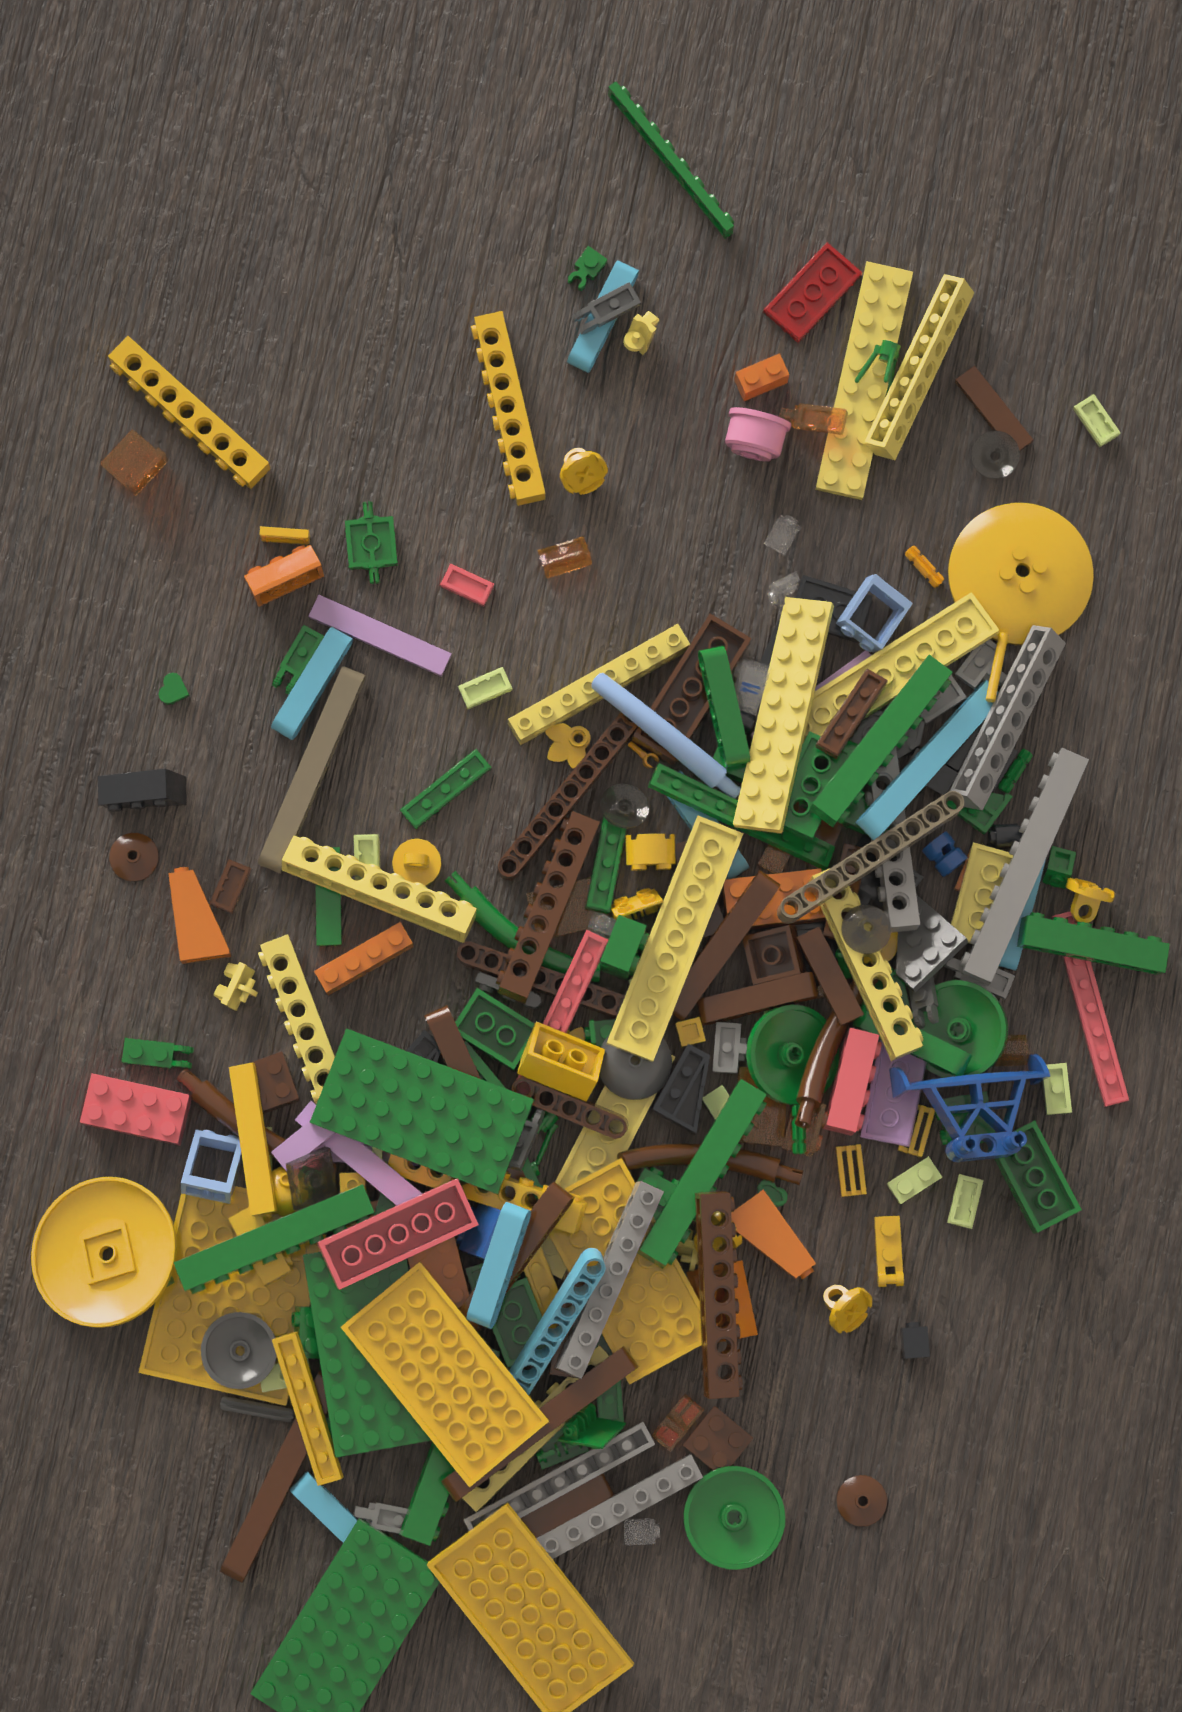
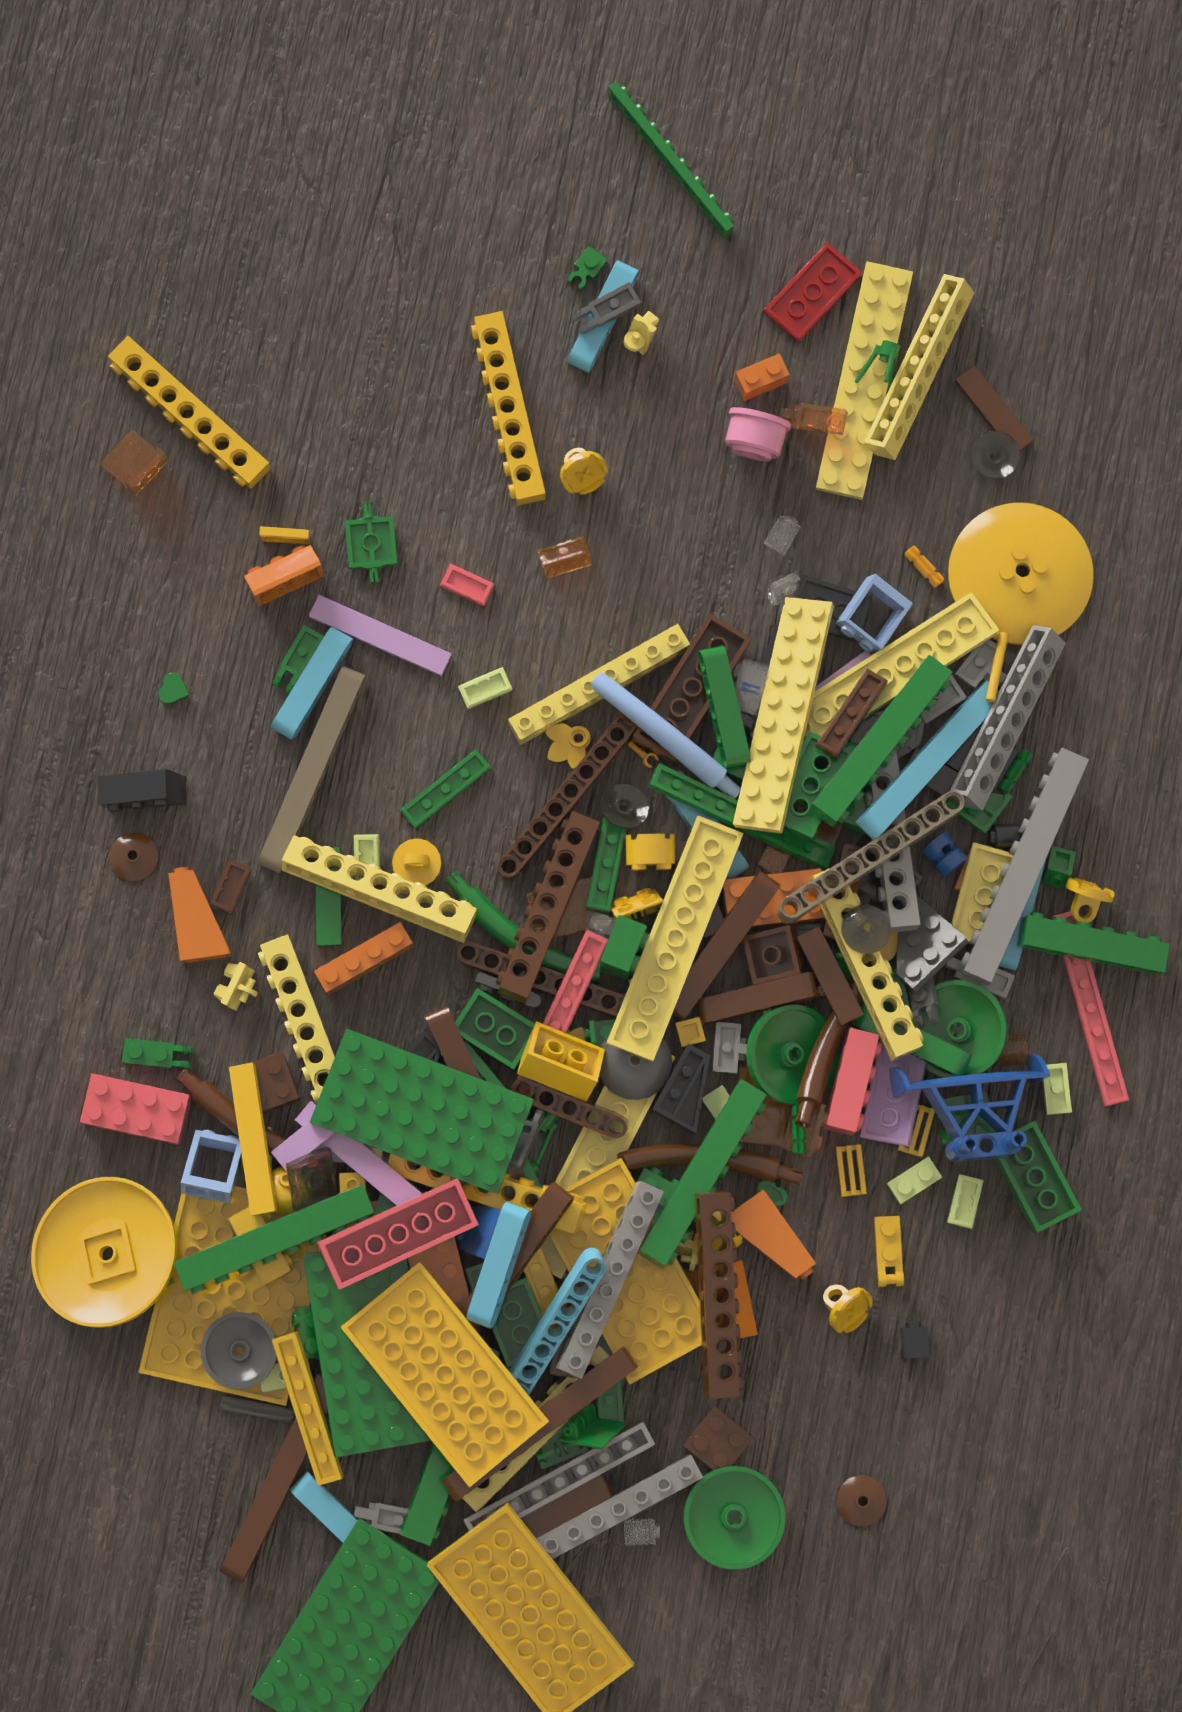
(677, 1422): clear orange slope -> none
(1096, 420): yellowish green plate -> none

